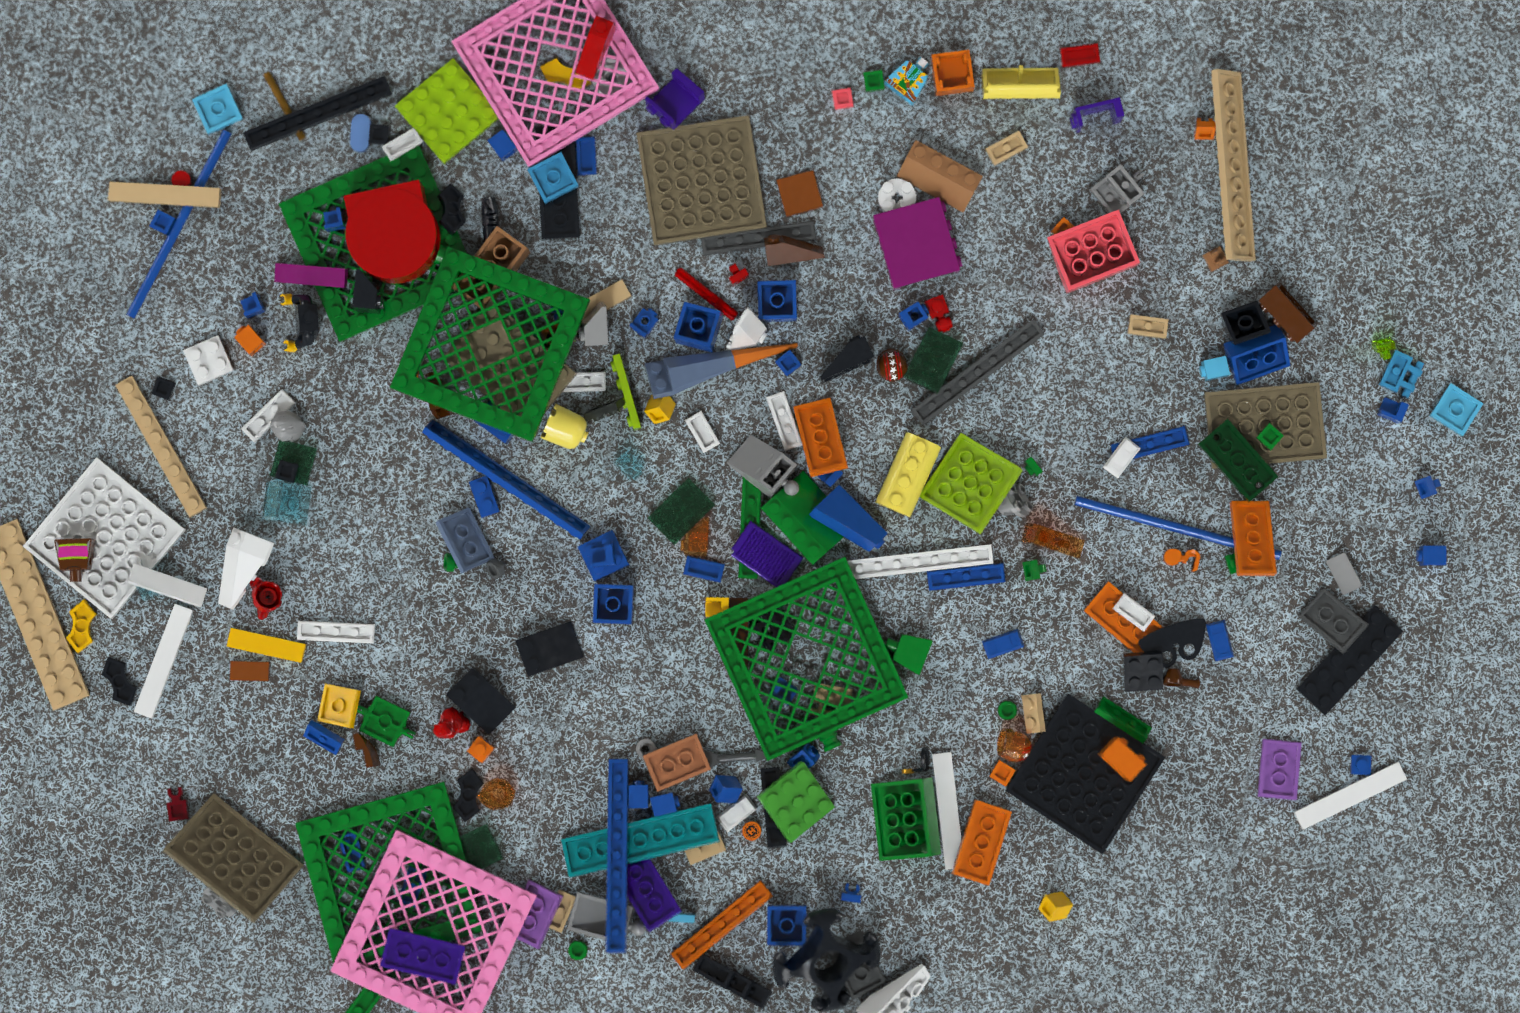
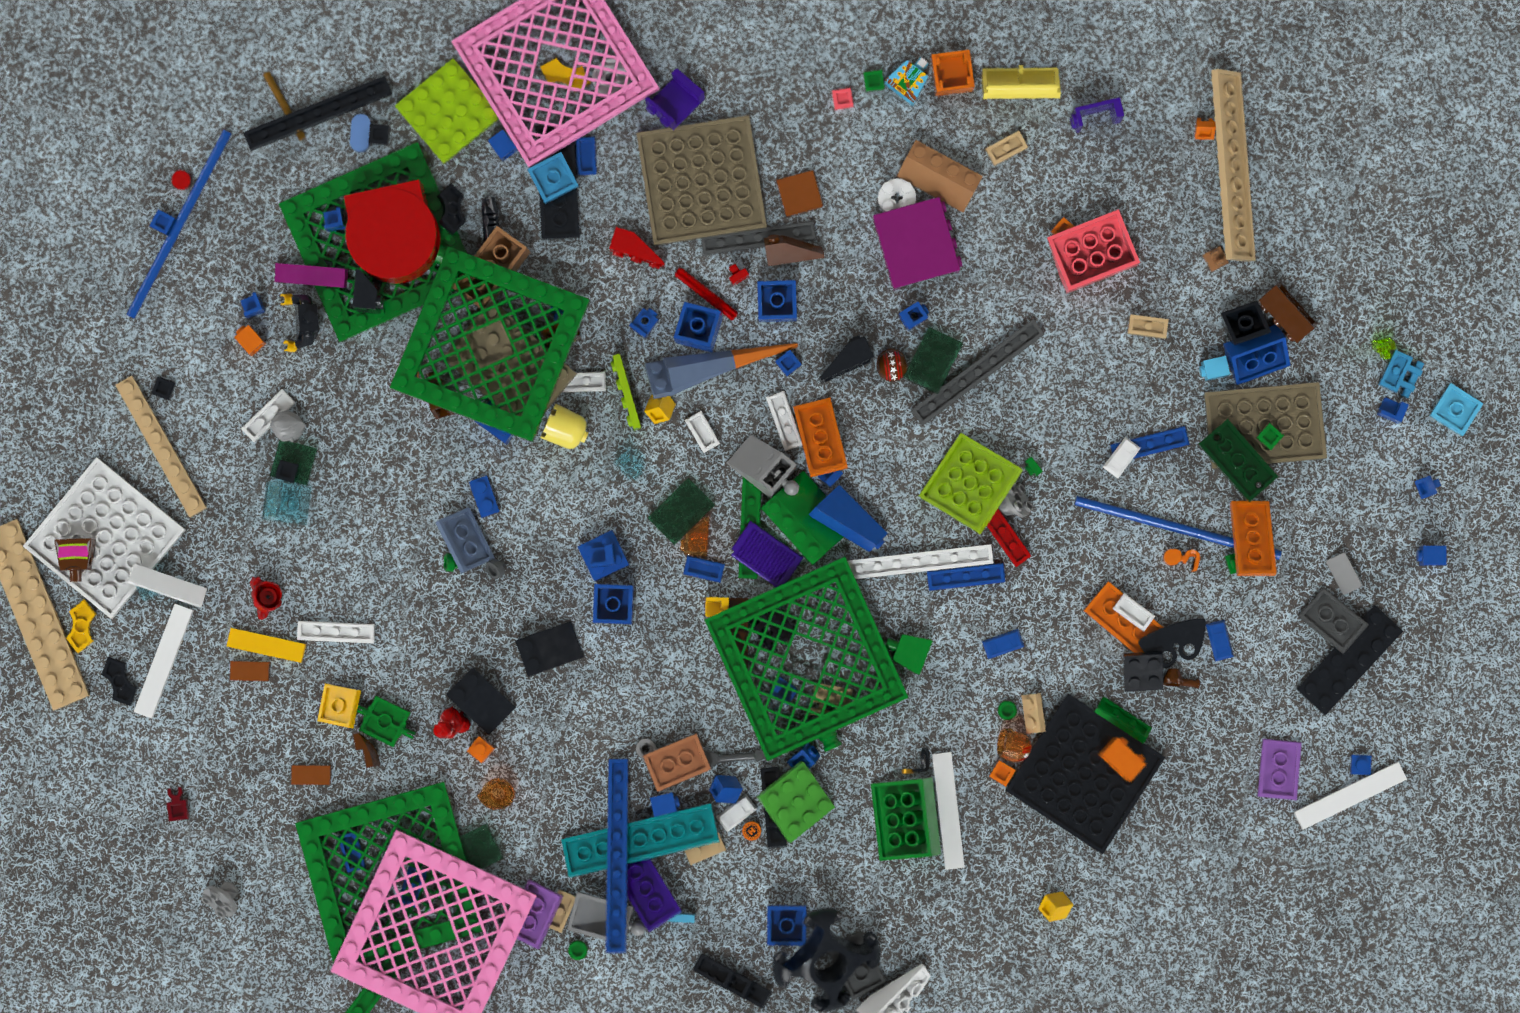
(164, 194): tan tile -> none
(208, 360): white plate -> none
(217, 109): medium azure plate -> none
(233, 858): dark tan plate -> none
(242, 560): white wedge -> none
(311, 775): none -> dark orange tile
(323, 737): blue plate -> none
(402, 144): white tile -> none
(422, 956): dark purple plate -> none
(467, 803): black tile -> none
(506, 479): blue plate -> none
(594, 327): light grey slope -> none
(595, 47): red slope -> none
(598, 412): pearl dark grey plate -> none
(610, 296): tan tile -> none
(630, 245): none -> red slope
(639, 795): blue brick -> none
(721, 925): orange tile -> none
(747, 332): white wedge -> none
(851, 896): blue tile -> none
(908, 474): light yellow container -> none
(937, 309): red plate -> none
(981, 842): orange plate -> none
(1007, 539): none -> red plate
(1033, 570): green tile -> none
(1052, 540): clear orange slope -> none
(1079, 55): red tile -> none
(1118, 190): light grey plate -> none

